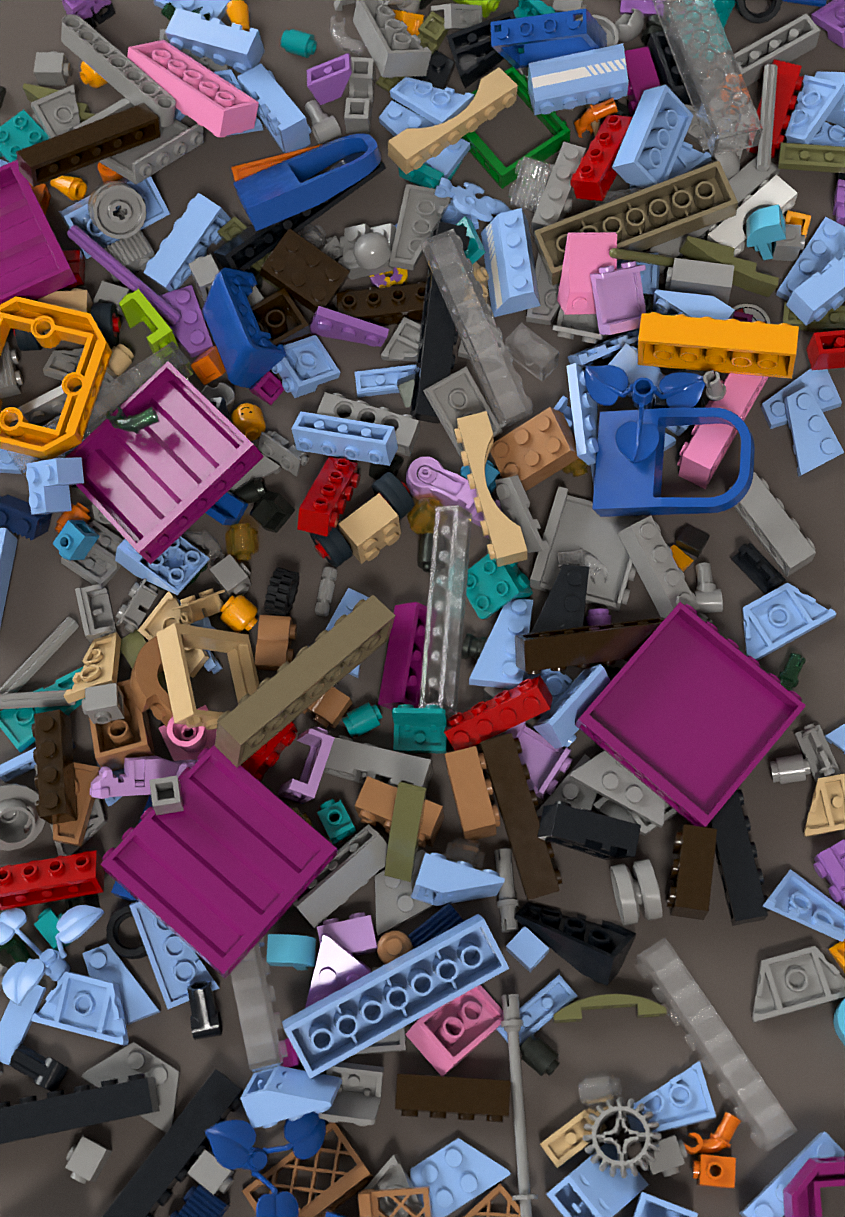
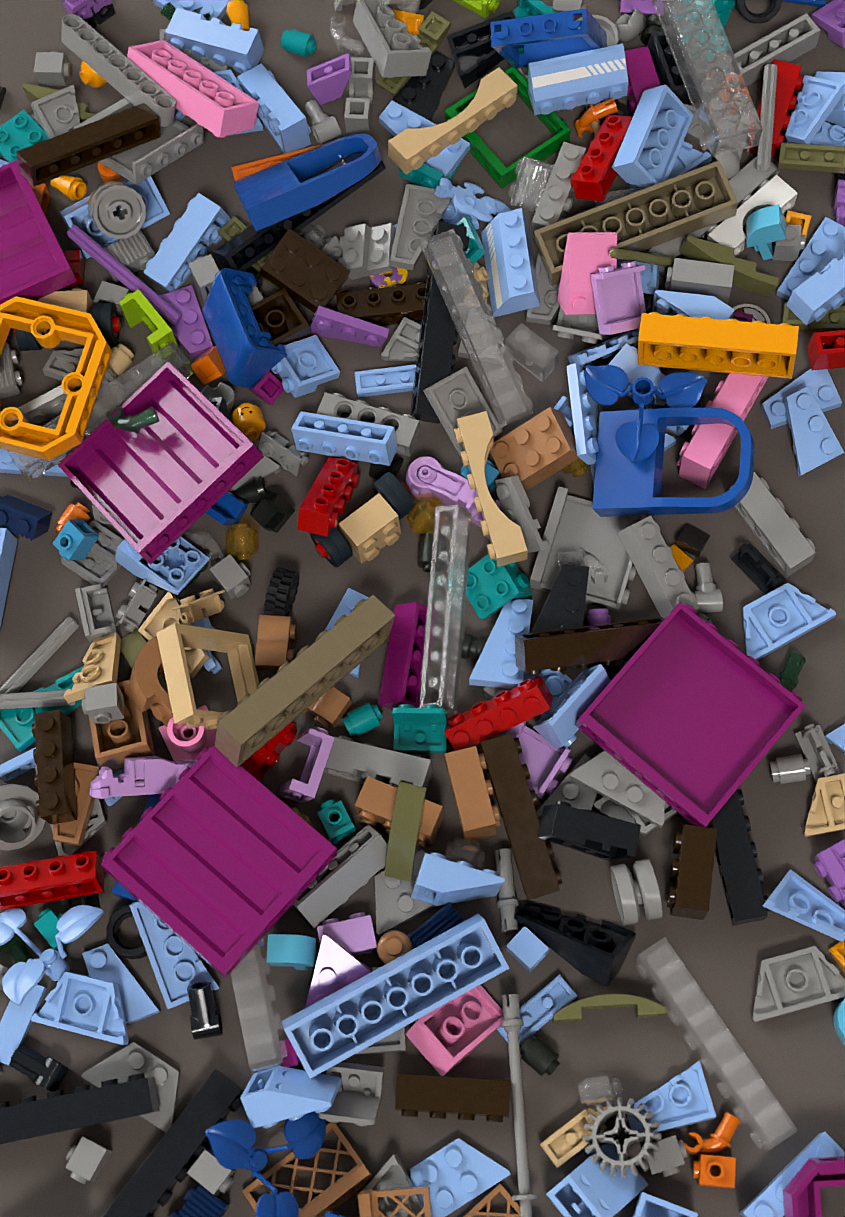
(50, 484): light blue brick -> none
(166, 795): light grey brick -> none
(239, 613): light orange head -> none
(326, 591): light grey axle -> none
(372, 250): light grey hair -> none
(406, 387): pearl dark grey slope -> none
(430, 102): light blue wing -> none
(459, 15): light grey panel -> none
(715, 388): light grey pin -> none

